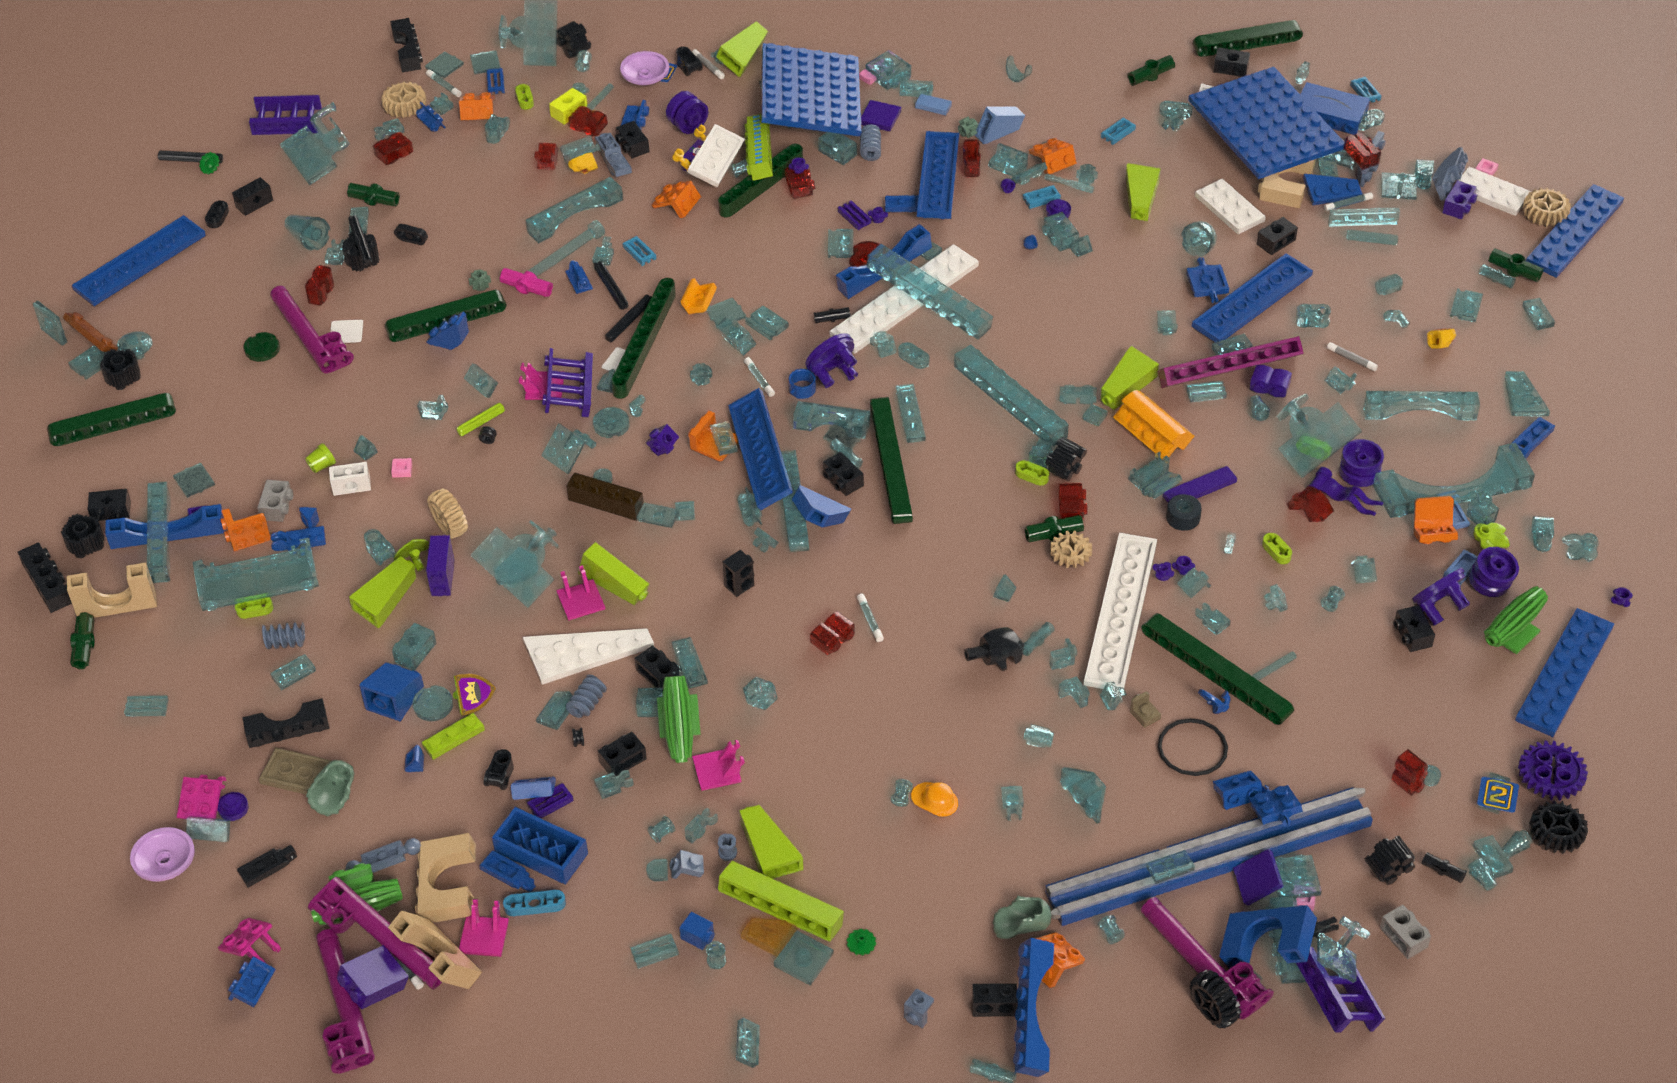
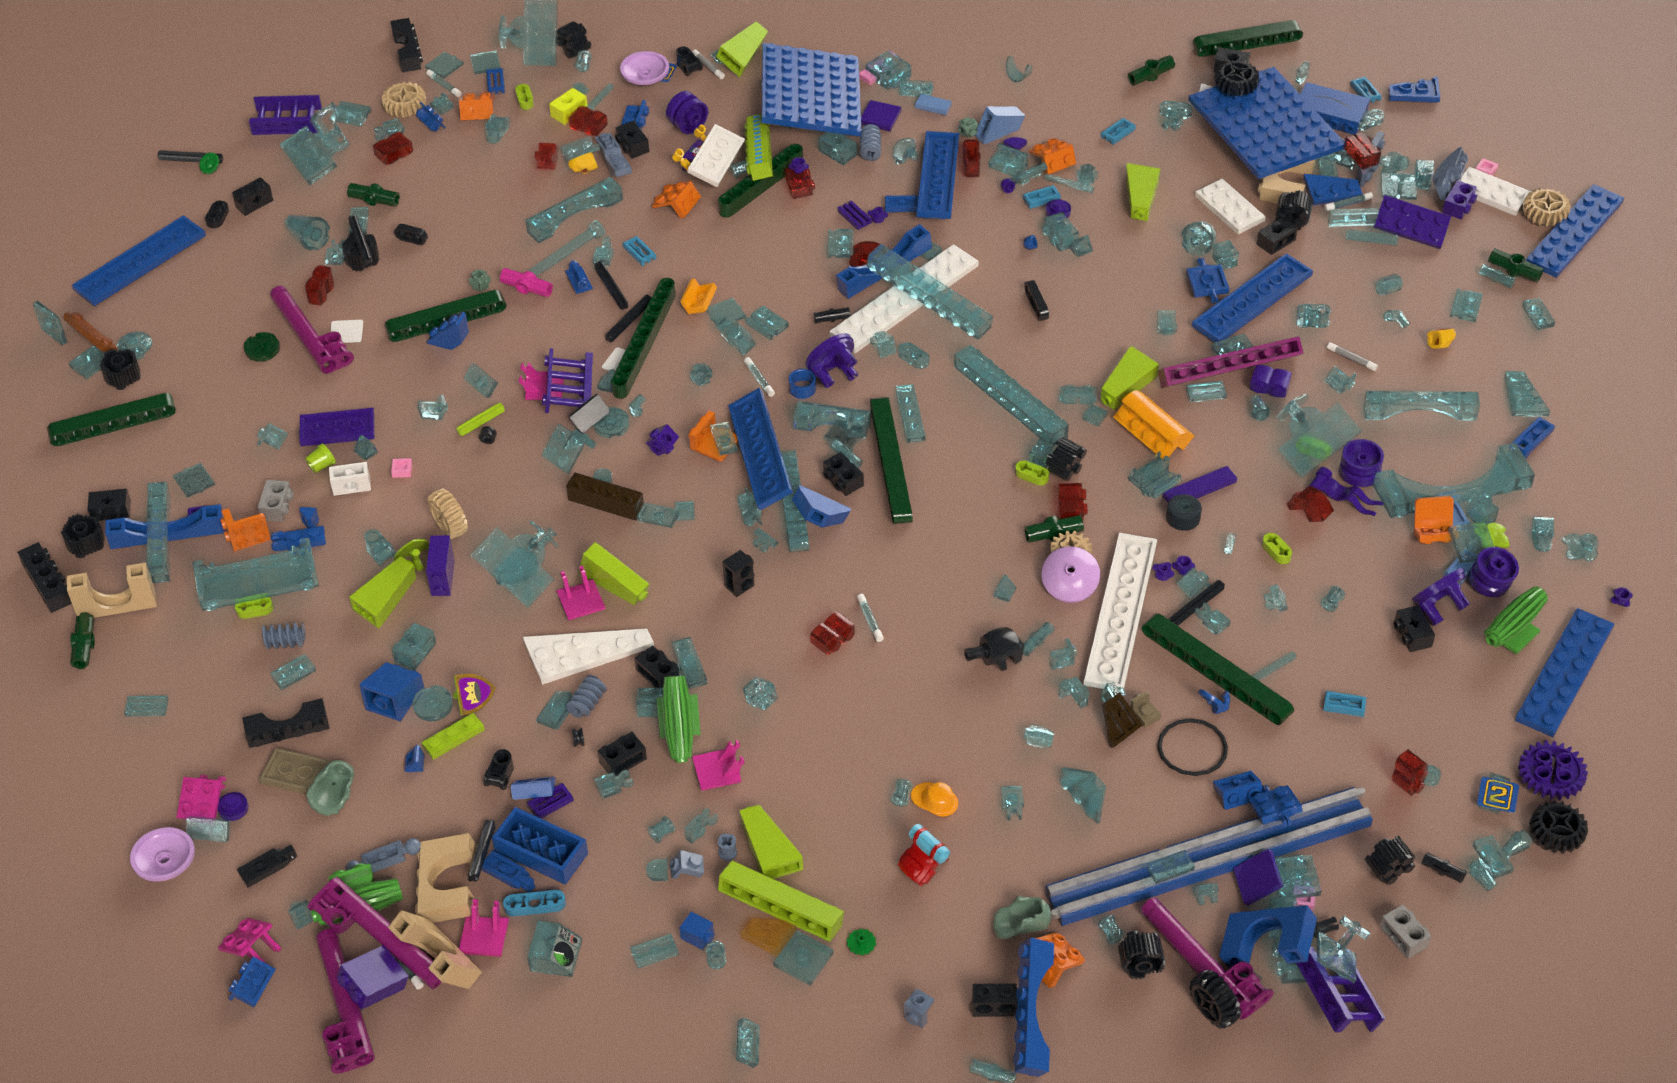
(272, 436): none -> clear light blue bracket
(300, 914): none -> clear light blue tile
(337, 426): none -> dark purple plate
(351, 113): none -> clear light blue plate
(481, 850): none -> black axle
(554, 949): none -> clear light blue slope
(589, 413): none -> slope
(904, 149): none -> clear light blue piece
(923, 856): none -> red piece
(1015, 142): none -> dark purple tile
(1036, 300): none -> black beam
(1070, 586): none -> lavender dish
(1119, 719): none -> dark brown wing
(1141, 954): none -> black brick
(1197, 602): none -> black axle
(1206, 890): none -> clear light blue tile
(1225, 254): none -> clear light blue brick
(1236, 78): none -> black gear
(1295, 208): none -> black brick
(1343, 706): none -> dark azure tile
(1364, 569): clear light blue bracket -> none
(1394, 162): none -> clear light blue plate
(1412, 222): none -> dark purple plate
(1416, 92): none -> blue wing
(1470, 540): none -> clear light blue plate

